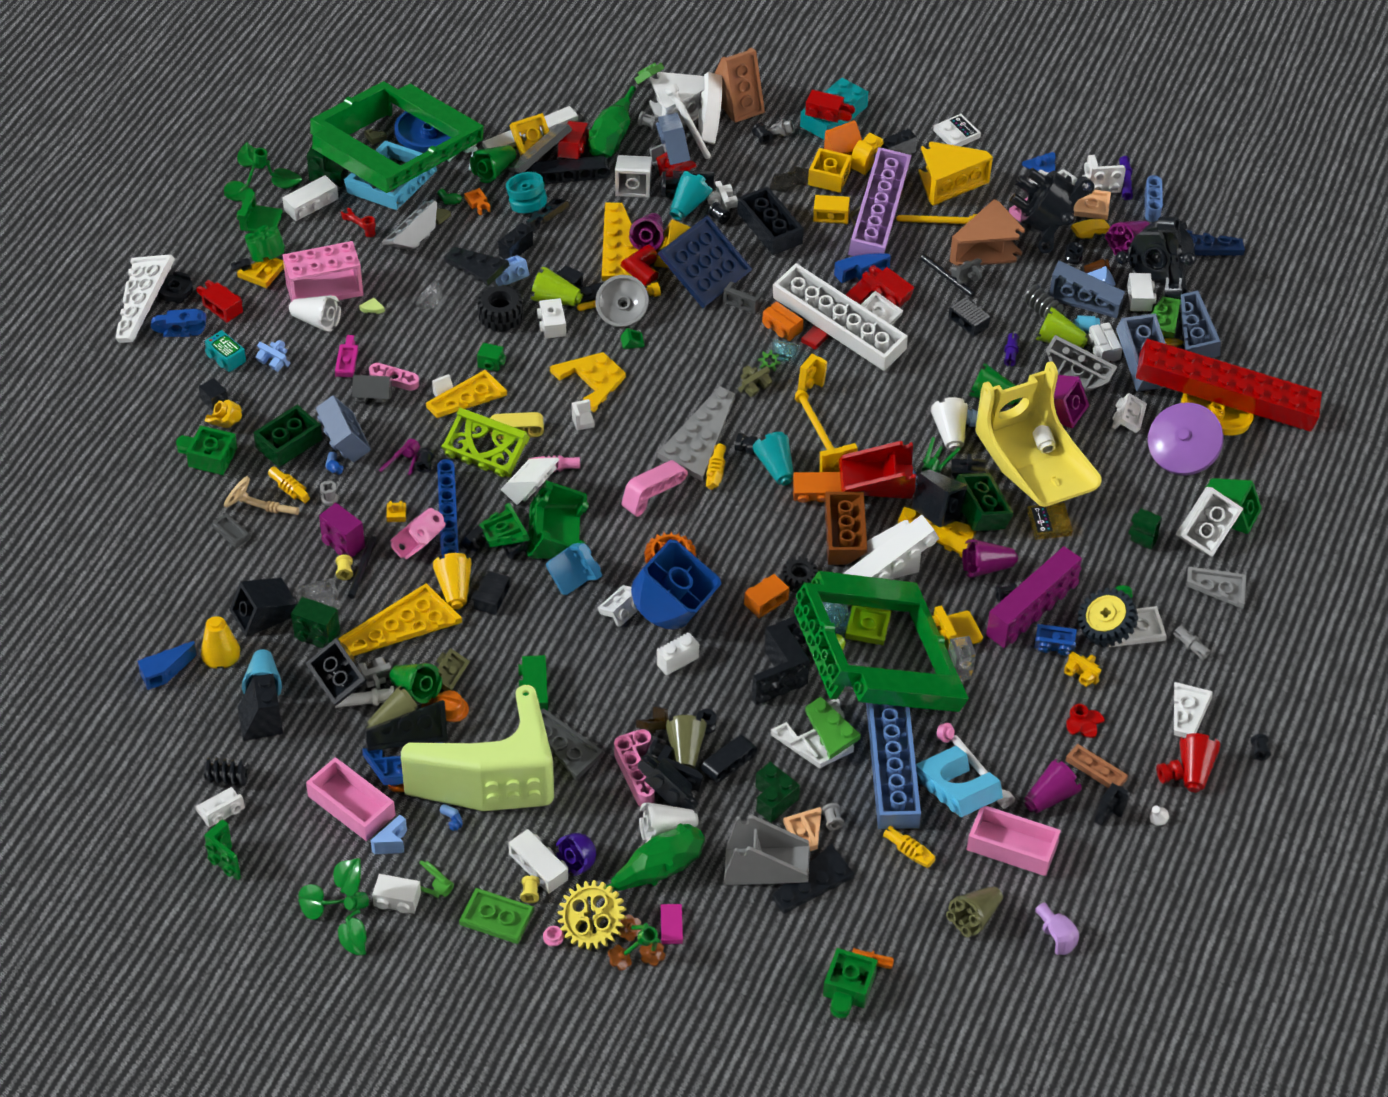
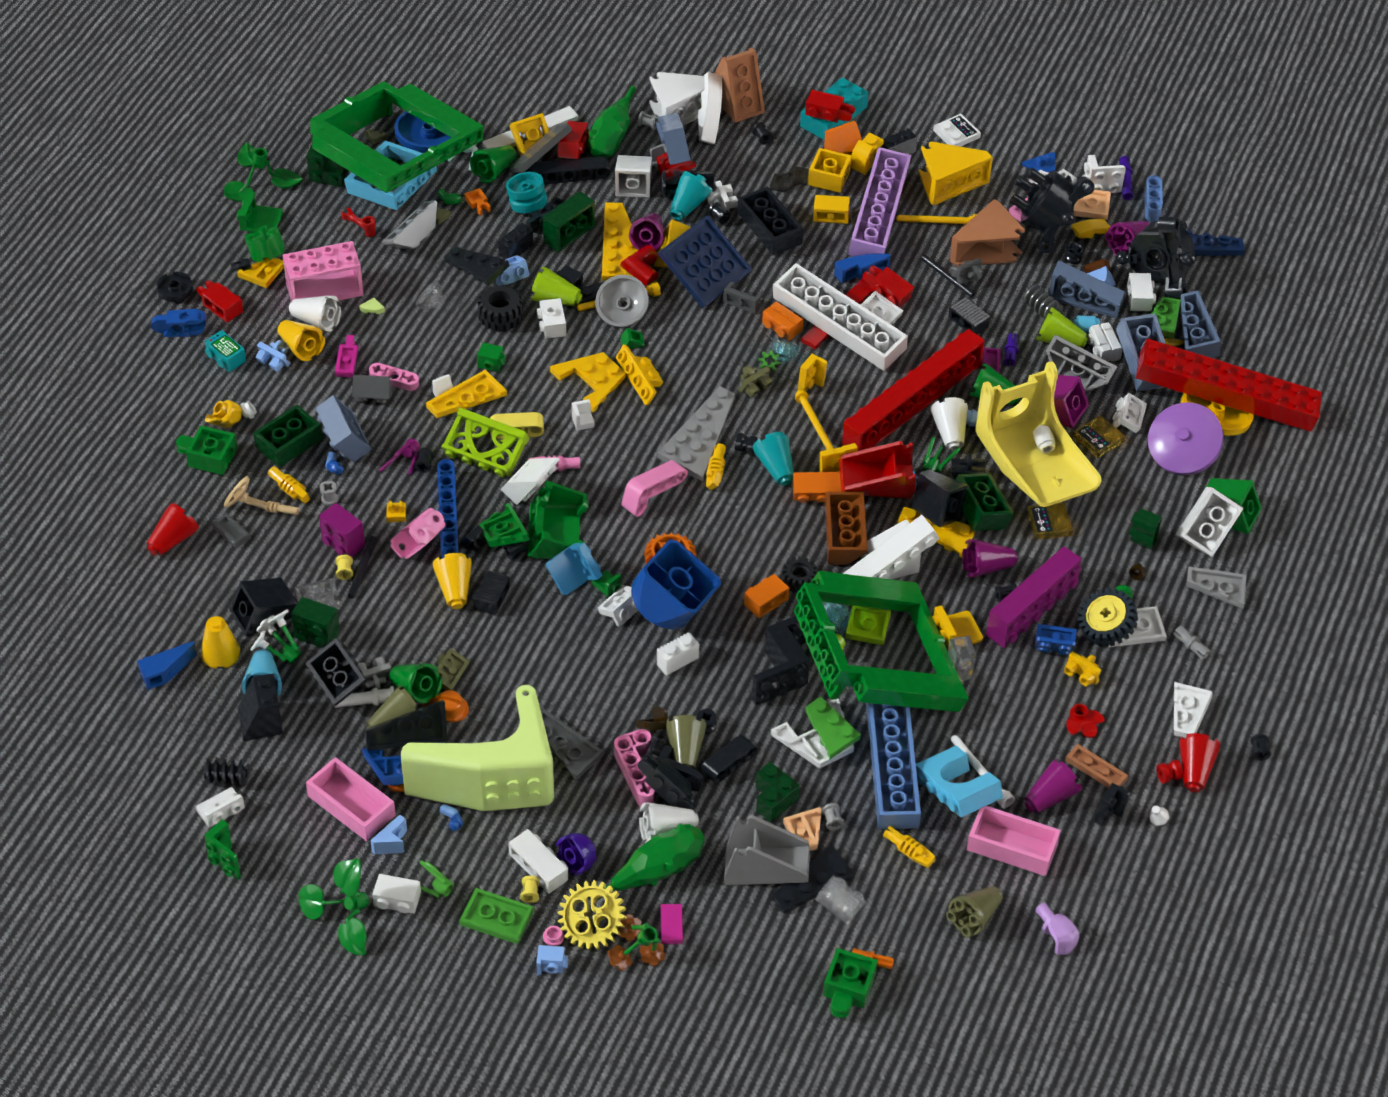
(140, 292): white wing -> none
(171, 530): none -> red cone
(212, 392): black brick -> none
(248, 410): none -> white plate
(290, 651): none -> plant
(302, 339): none -> yellow cone
(310, 198): white brick -> none
(407, 618): yellow wing -> none
(534, 674): green brick -> none
(551, 959): none -> light blue brick
(569, 221): none -> dark green brick
(608, 583): none -> green bracket
(640, 373): none -> yellow bracket
(647, 72): bright green wing -> none
(672, 92): white piece -> none
(784, 127): light grey piece -> none
(841, 899): none -> clear brick
(914, 391): none -> red brick
(945, 732): bright pink plate -> none
(992, 357): none -> magenta tile
(1099, 436): none -> clear yellow plate
(1140, 574): none -> dark brown hinge

